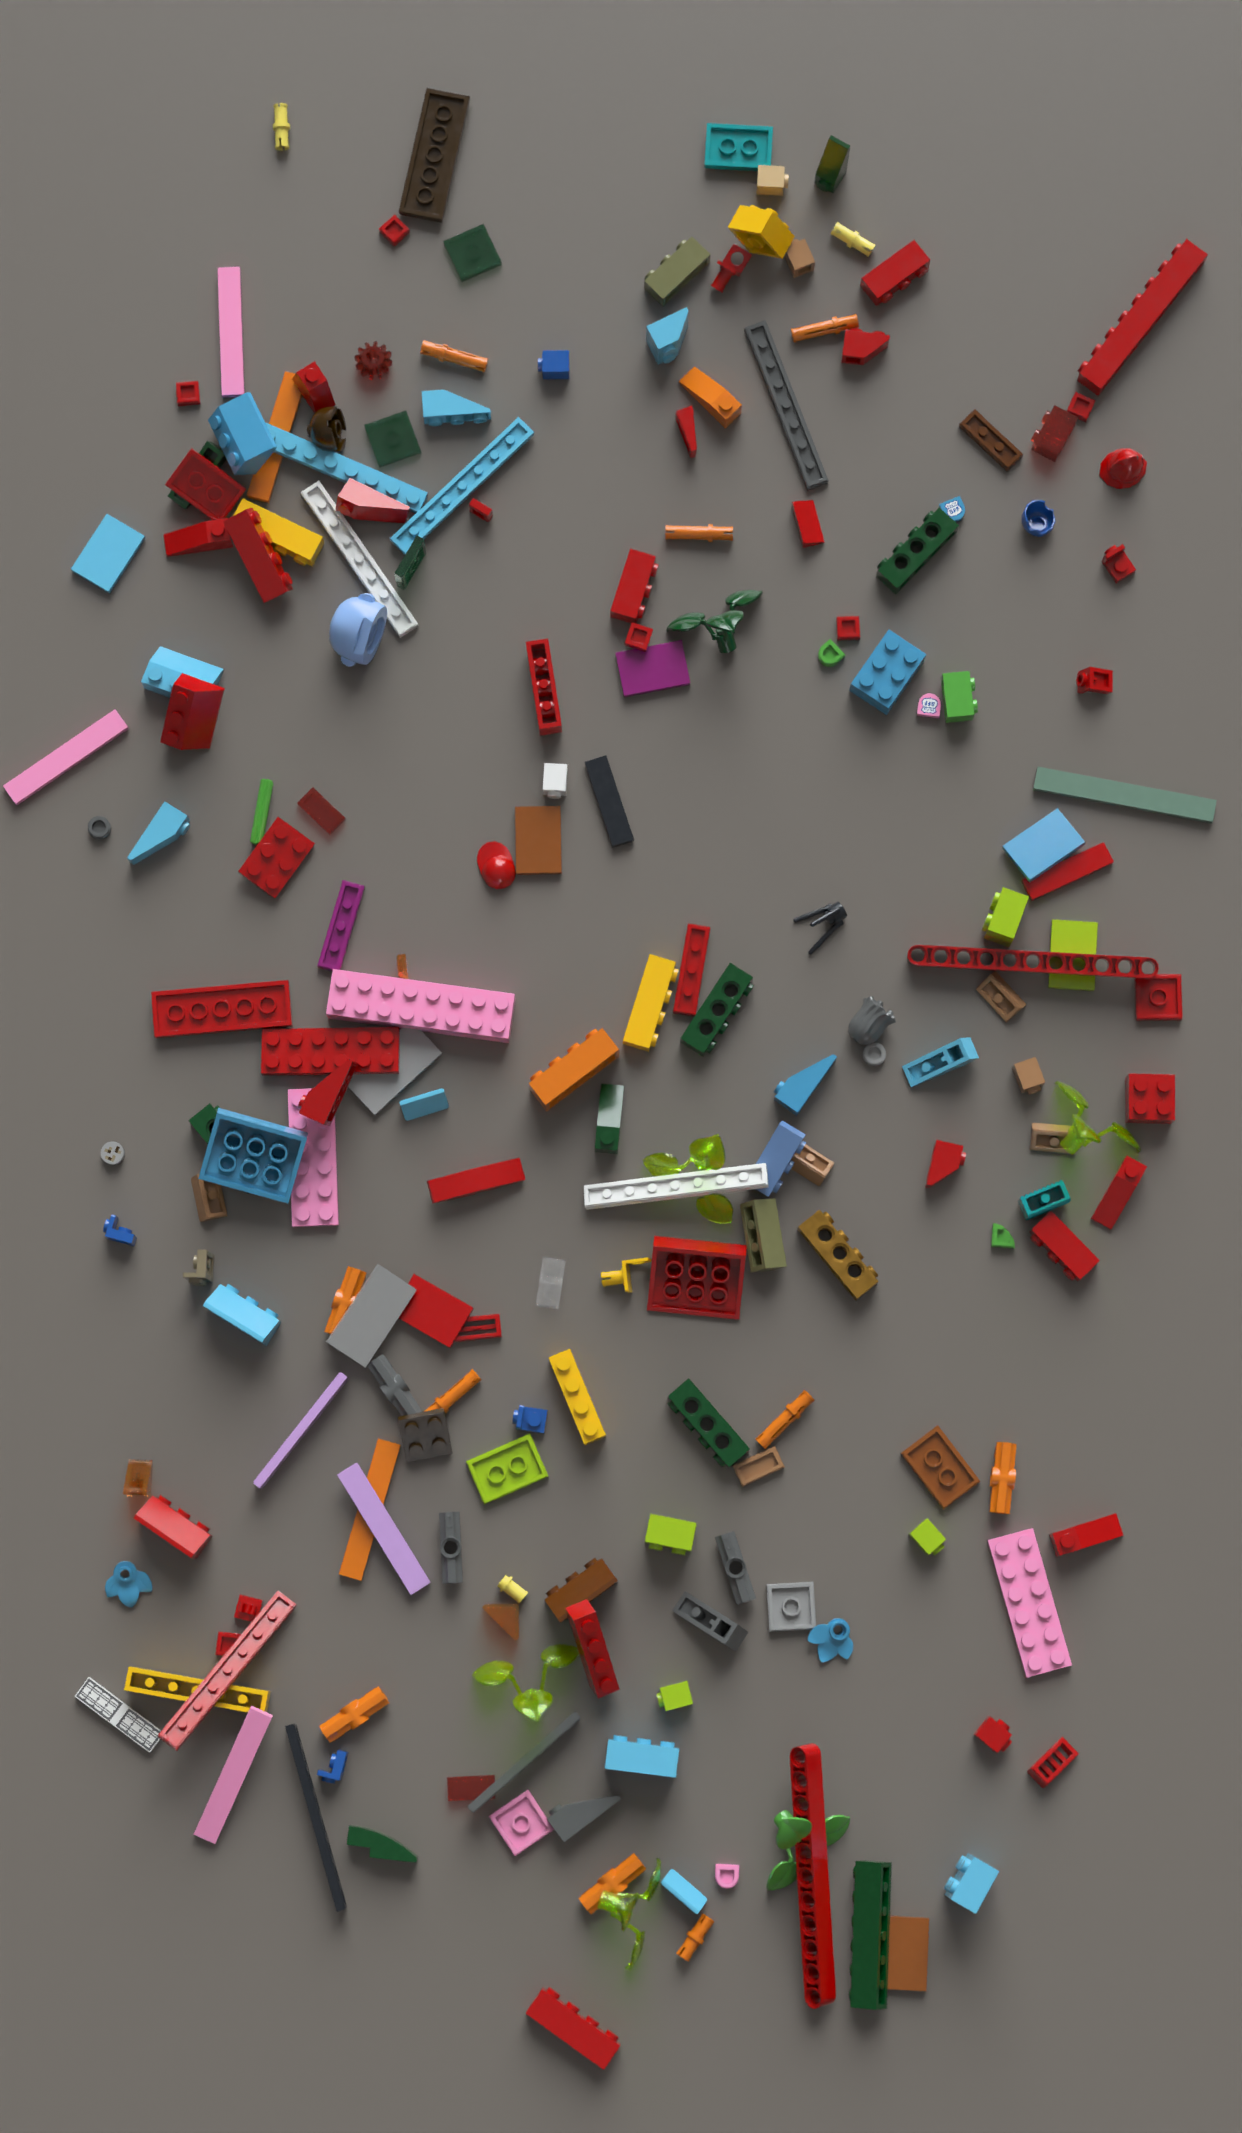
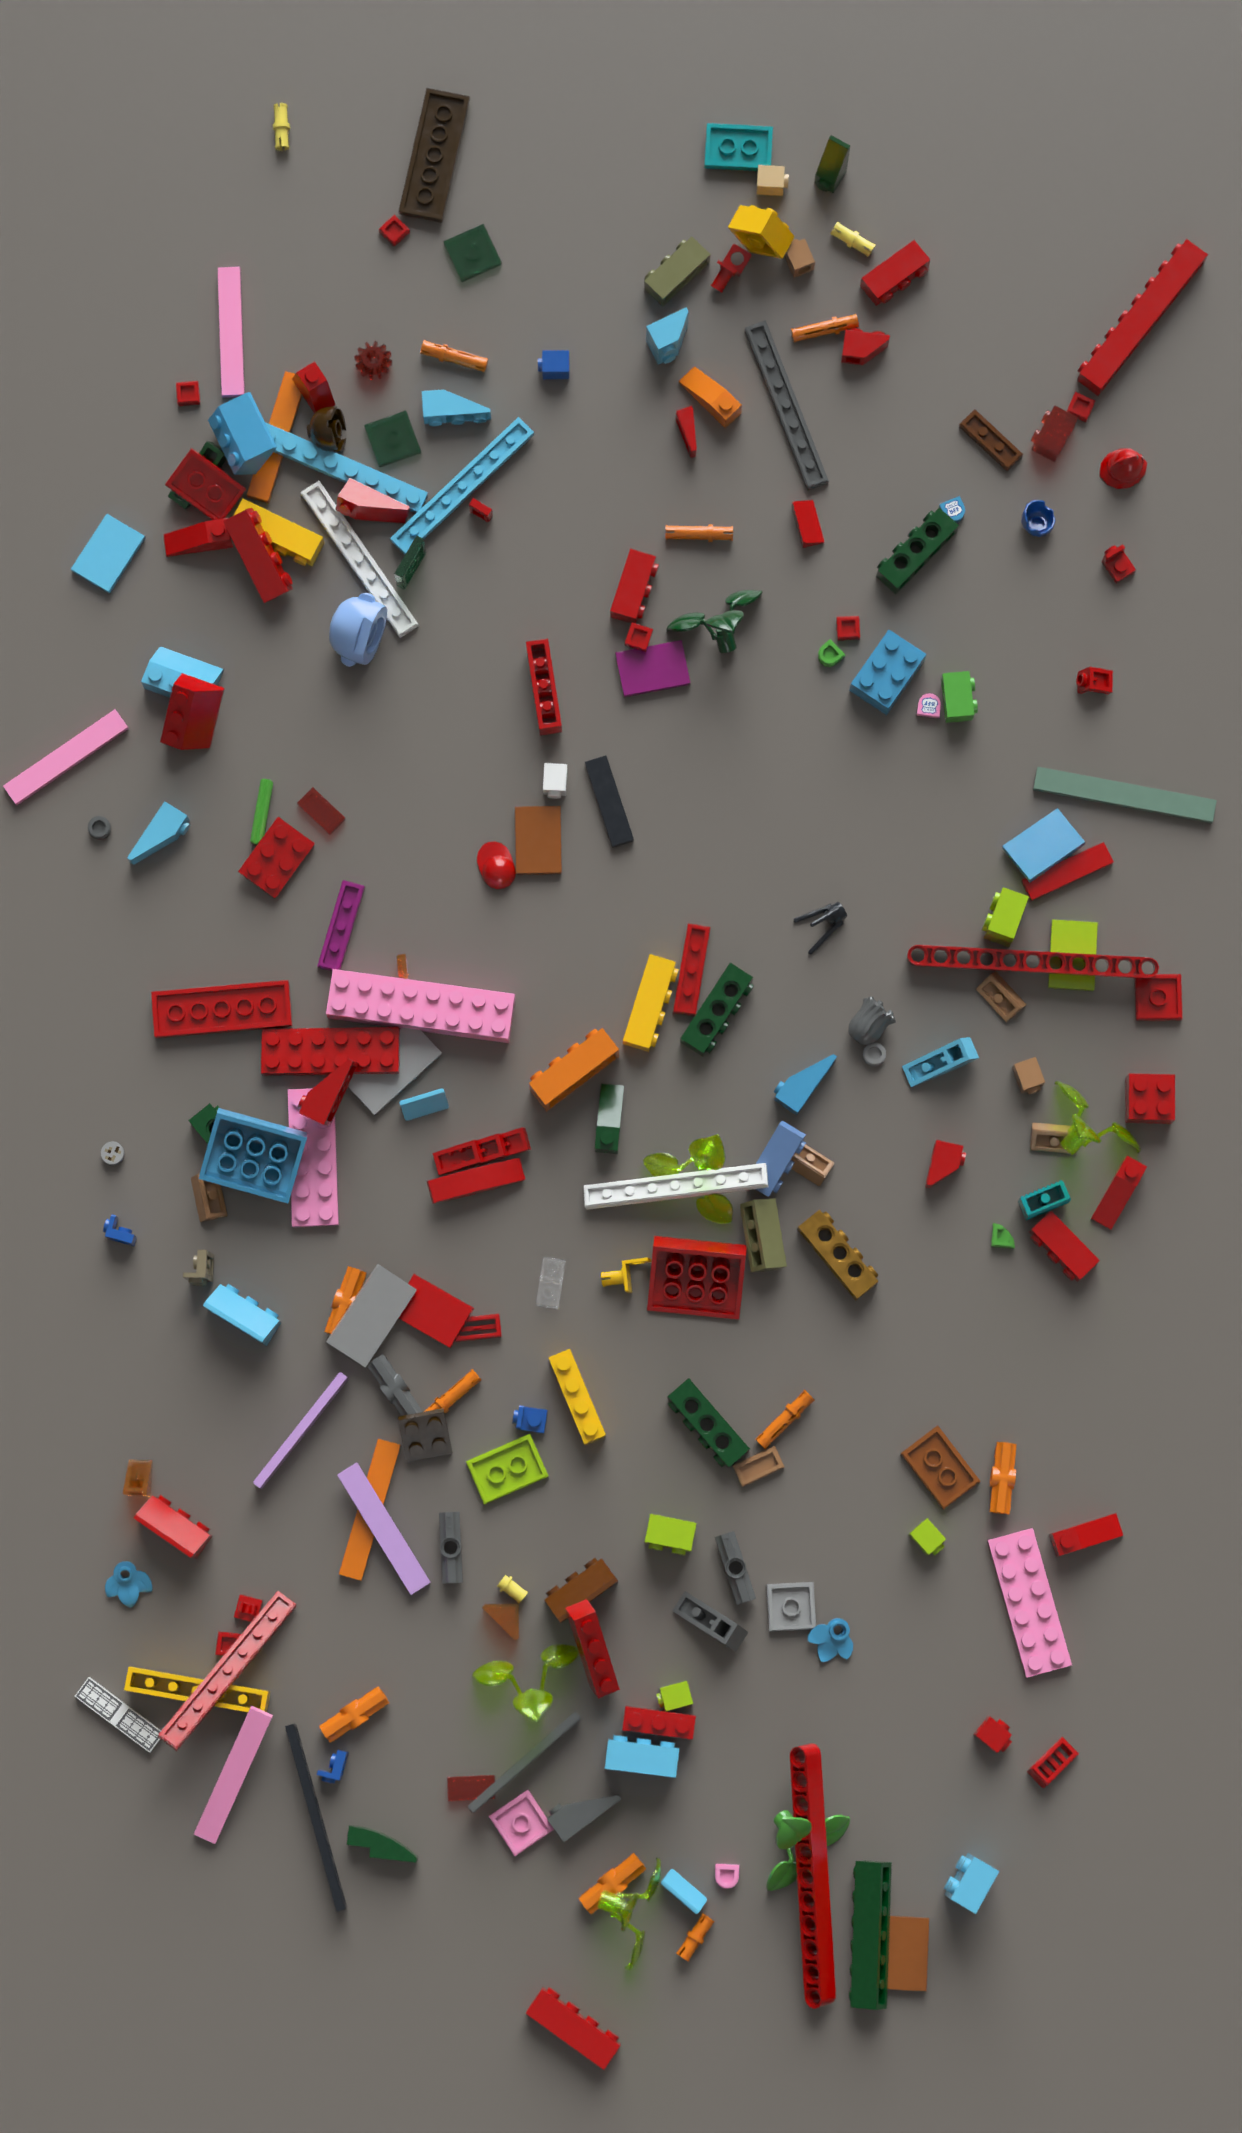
(481, 1151): none -> red slope
(659, 1722): none -> red brick

